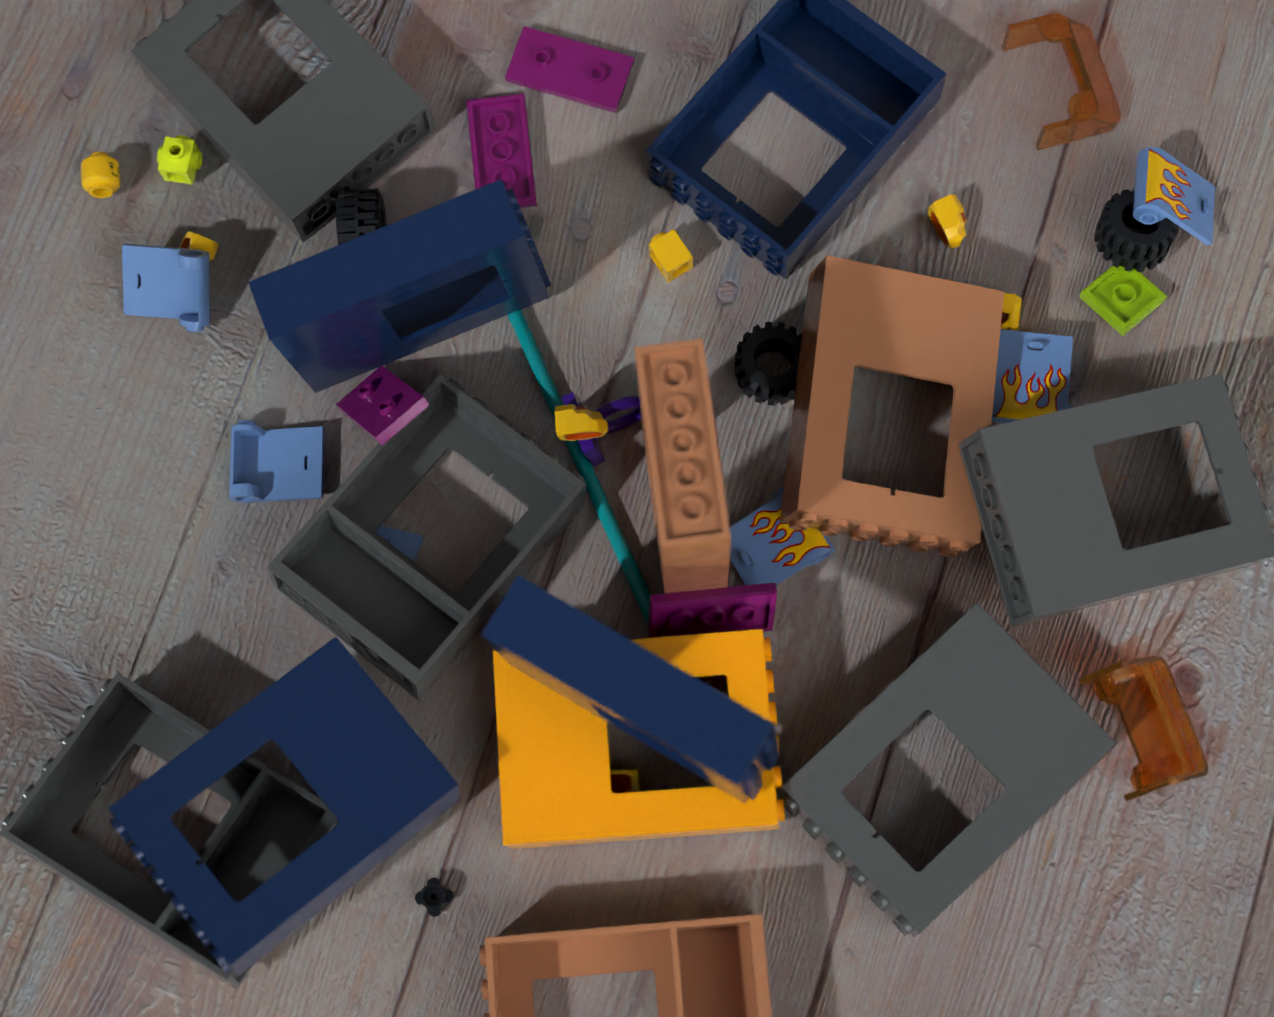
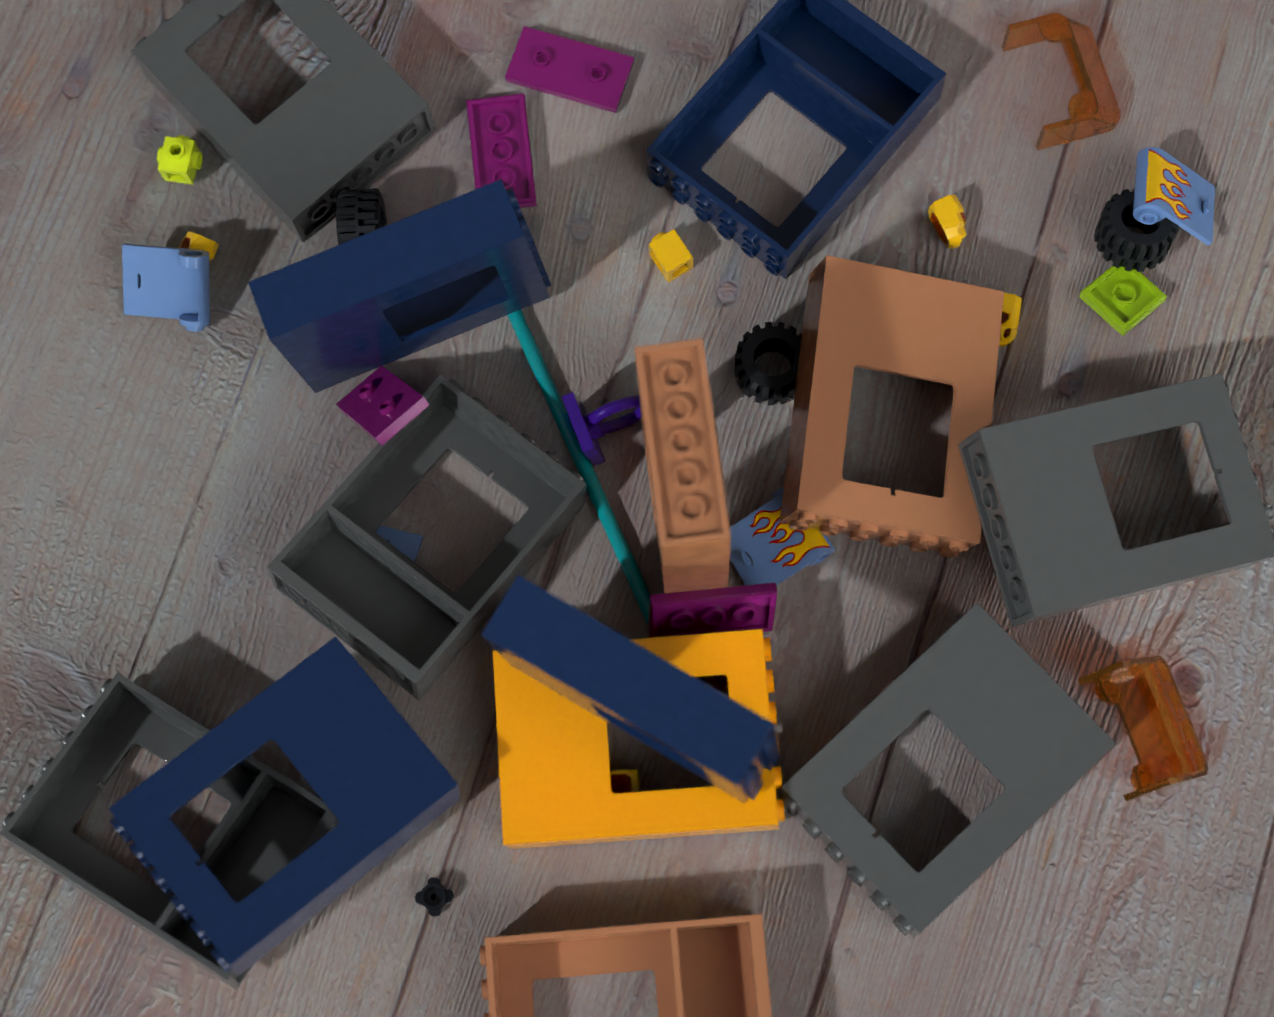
(100, 175): yellow head -> none
(273, 463): medium blue door -> none
(578, 423): yellow rock -> none
(1031, 380): medium blue door -> none

